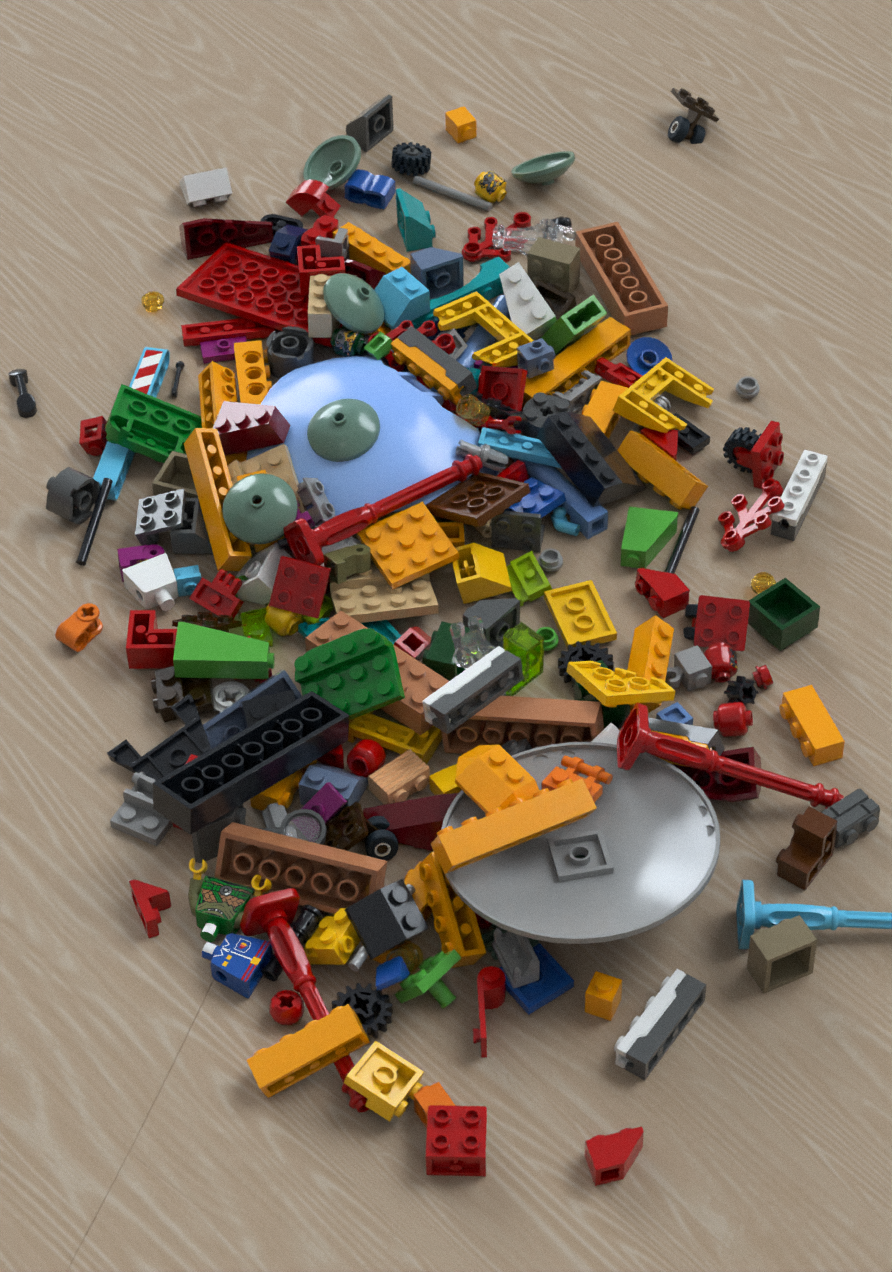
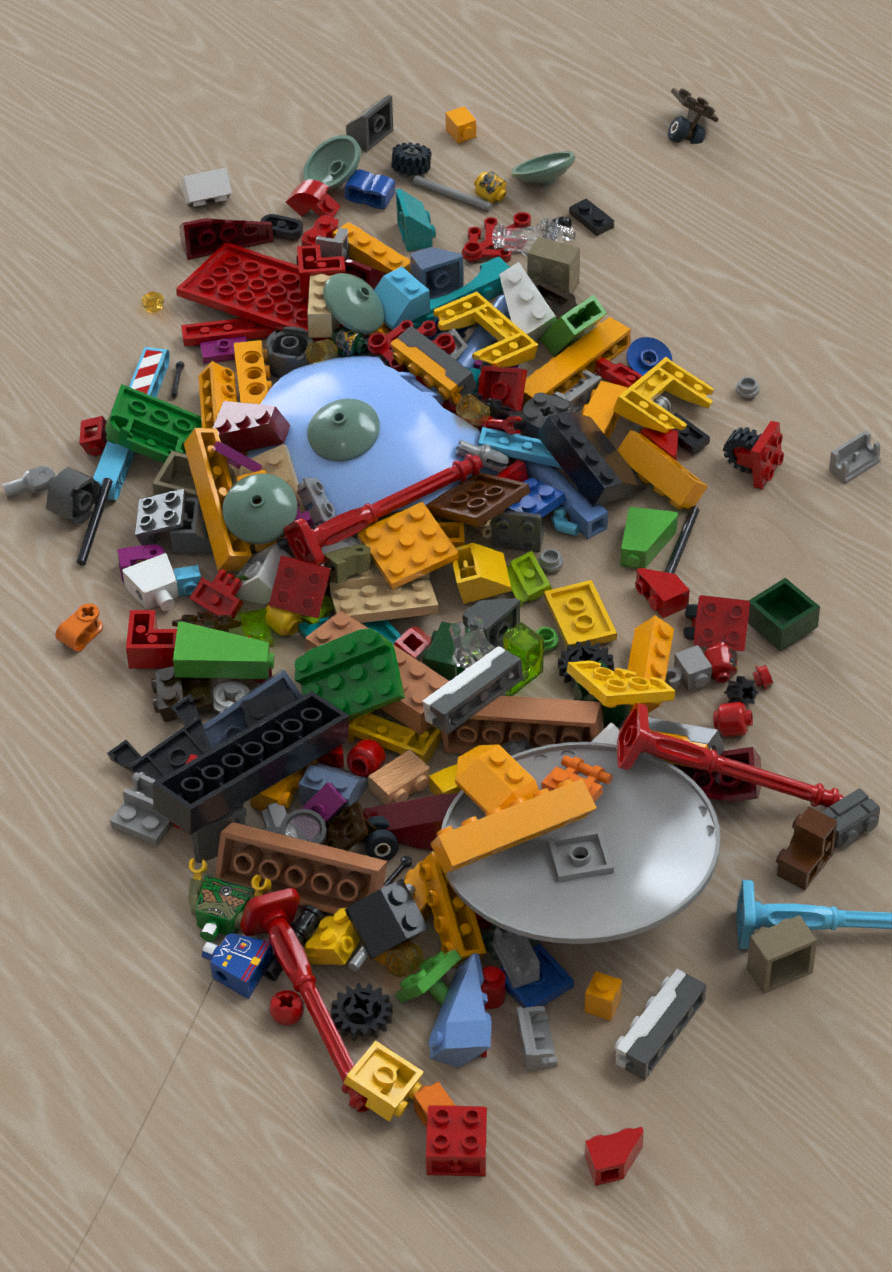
(25, 402): black bar -> none
(32, 481): none -> light grey arm
(149, 902): red slope -> none
(235, 458): none -> magenta plate
(286, 242): dark blue slope -> none
(307, 1050): light orange brick -> none
(321, 351): none -> clear yellow wheel
(379, 346): bright green plate -> none
(391, 973): blue slope -> none
(406, 862): none -> black hinge
(462, 1025): none -> medium blue wedge
(535, 1038): none -> light grey hinge
(536, 357): sand blue brick -> none
(591, 217): none -> black plate
(621, 278): nougat brick -> none
(675, 713): medium blue plate -> none
(734, 537): red plant -> none
(762, 582): clear yellow plate -> none
(799, 494): white piece -> none
(812, 725): light orange brick -> none
(854, 457): none -> light grey hinge

